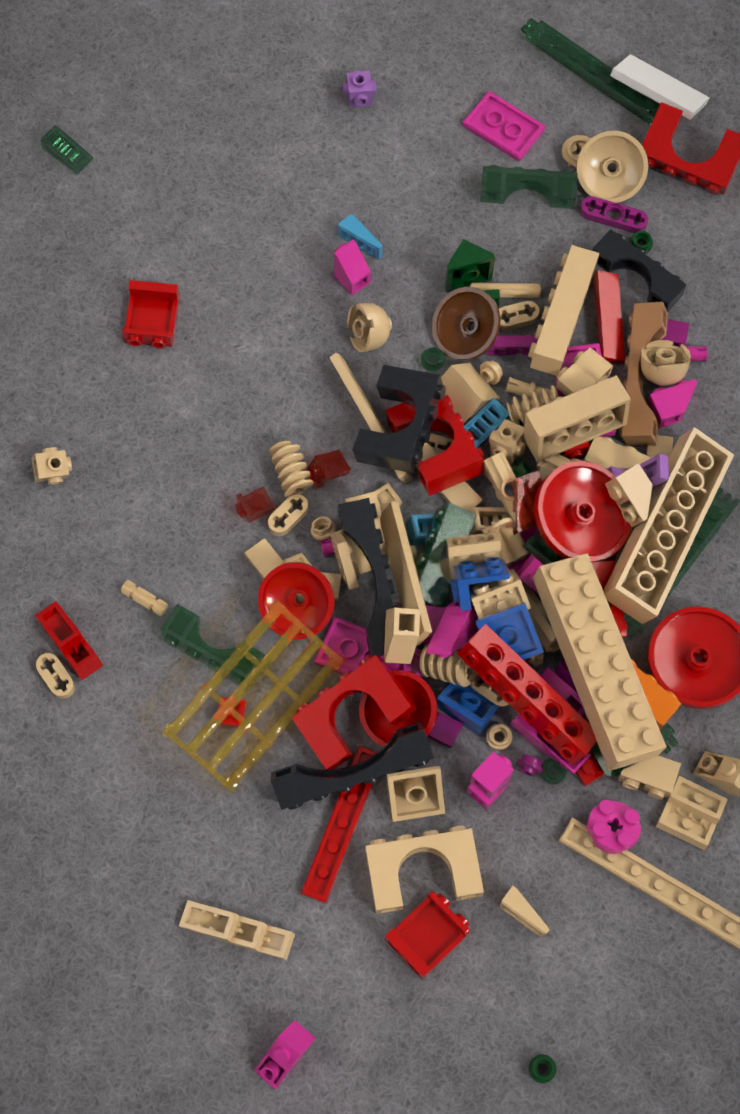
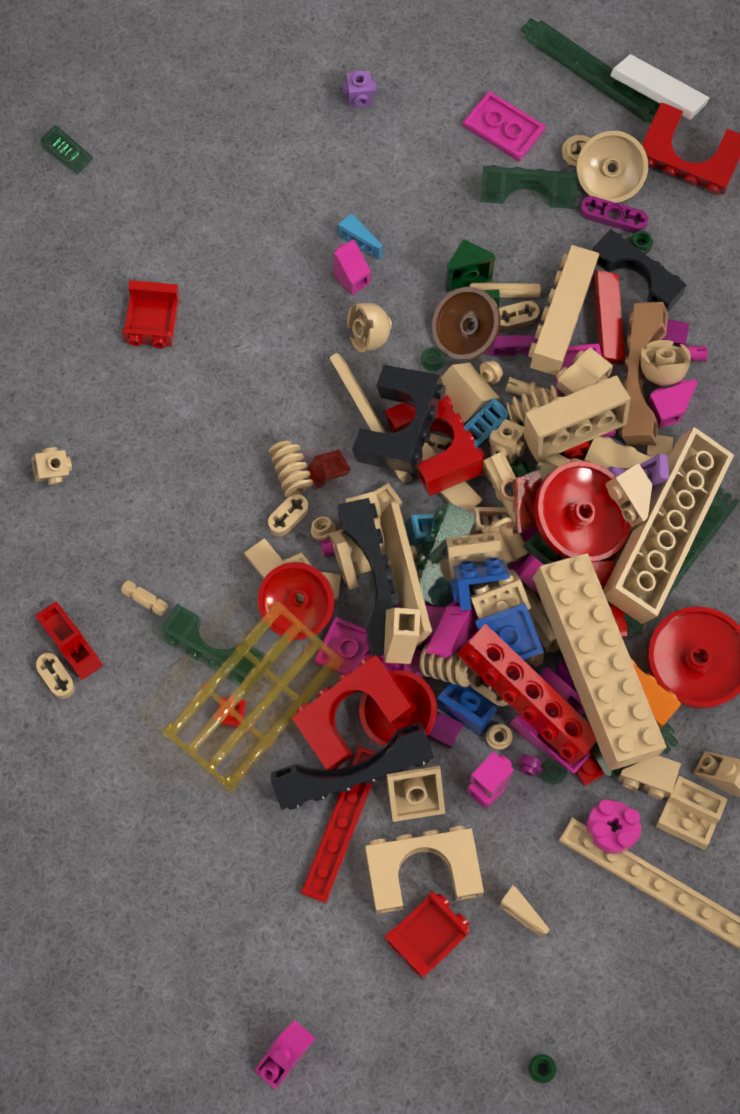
(237, 930): tan slope -> none
(254, 504): clear red bracket -> none

